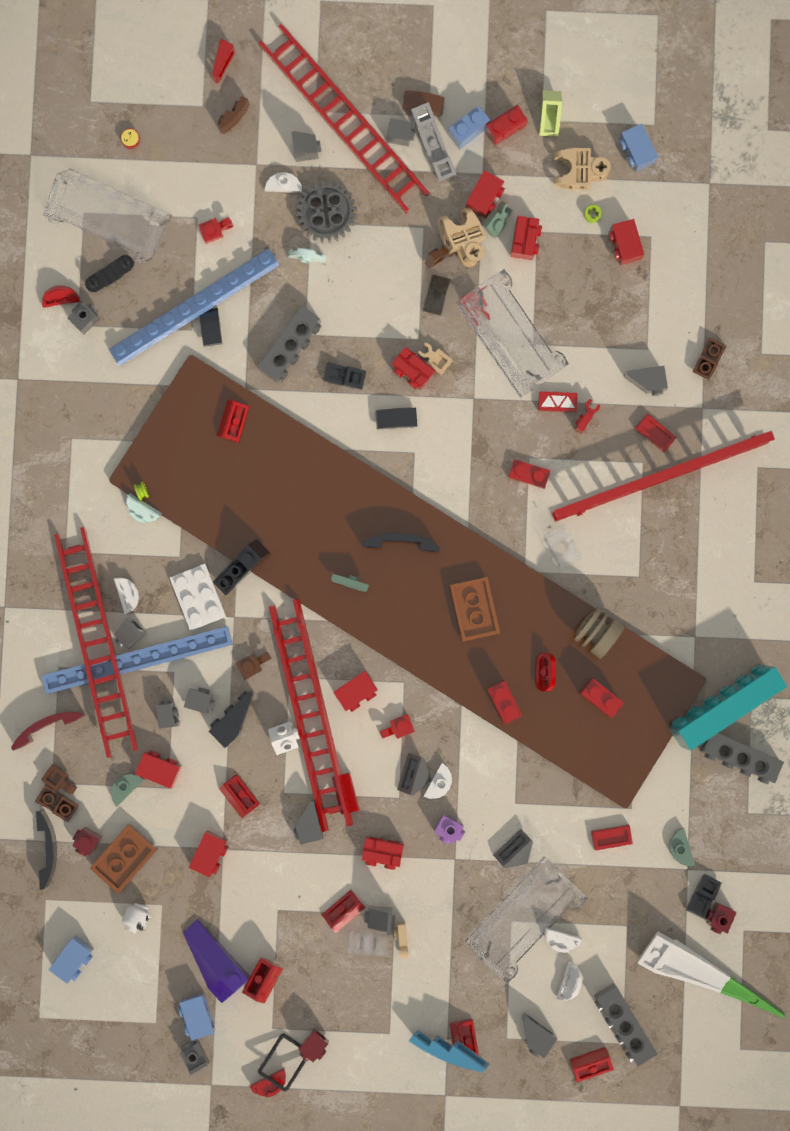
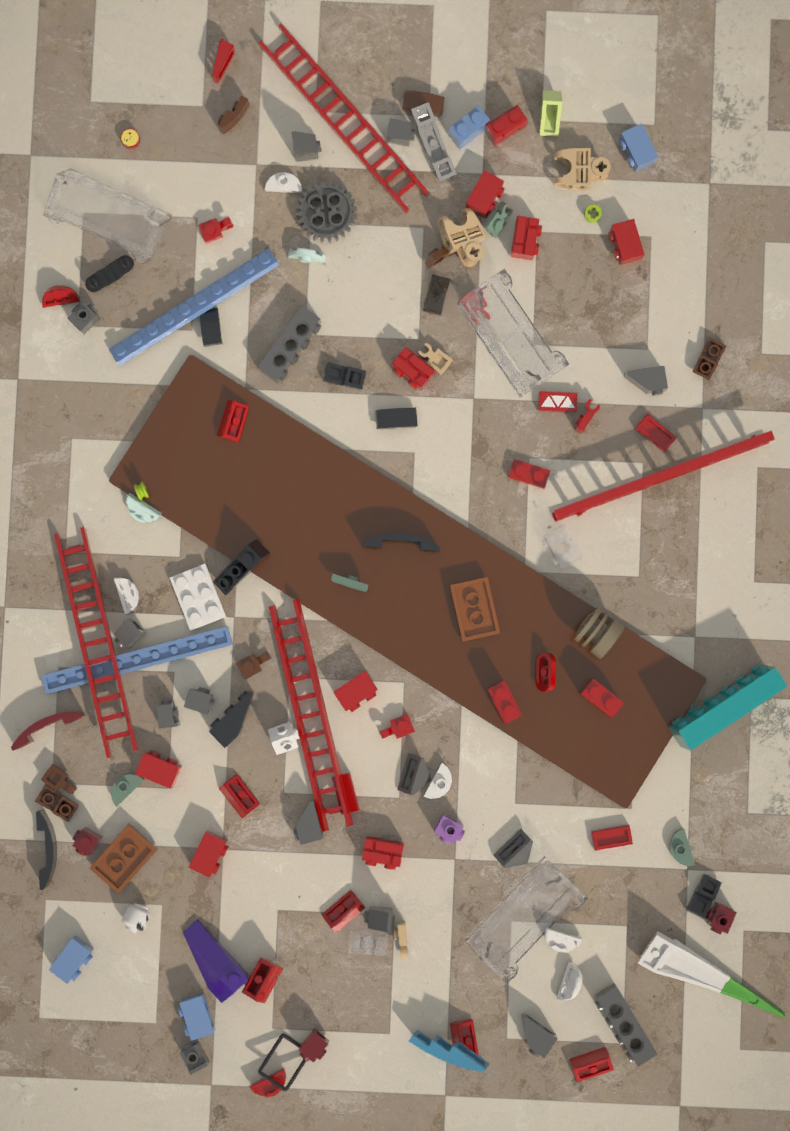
(771, 765): dark grey brick -> none

